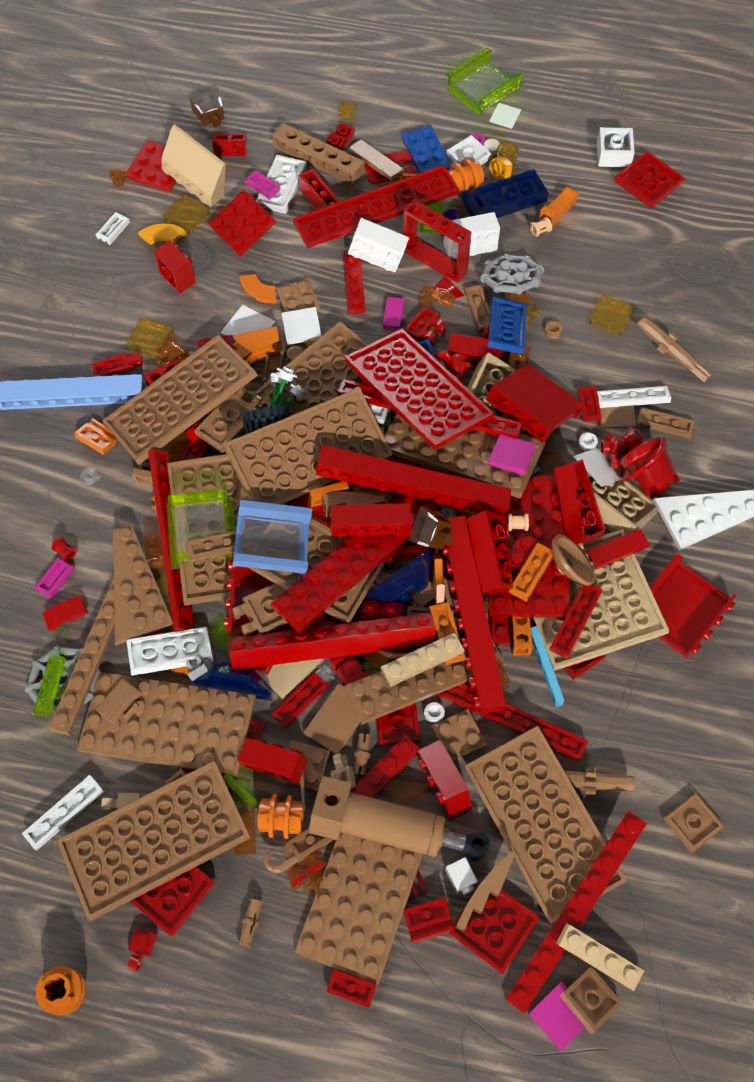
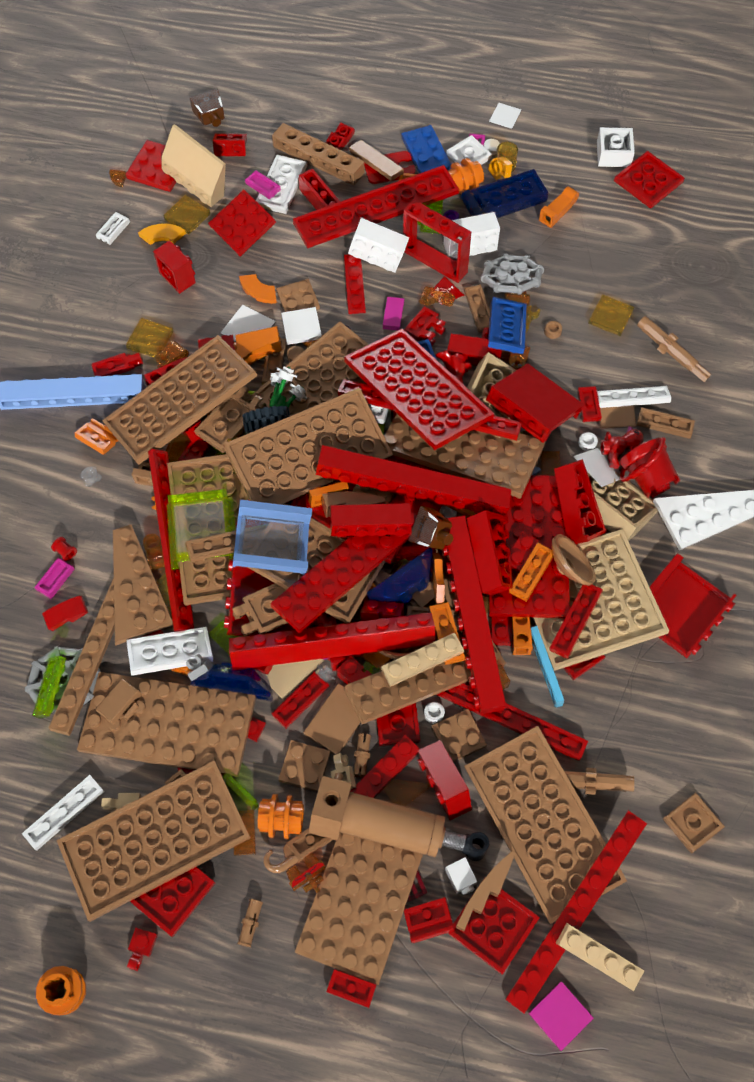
(272, 760): red brick -> none
(347, 110): clear yellow tile -> none
(480, 82): piece -> none
(512, 454): dark pink tile -> none
(518, 522): light nougat bush -> none
(541, 226): light nougat bush -> none
(591, 1000): medium nougat plate -> none
(618, 549): red tile -> none

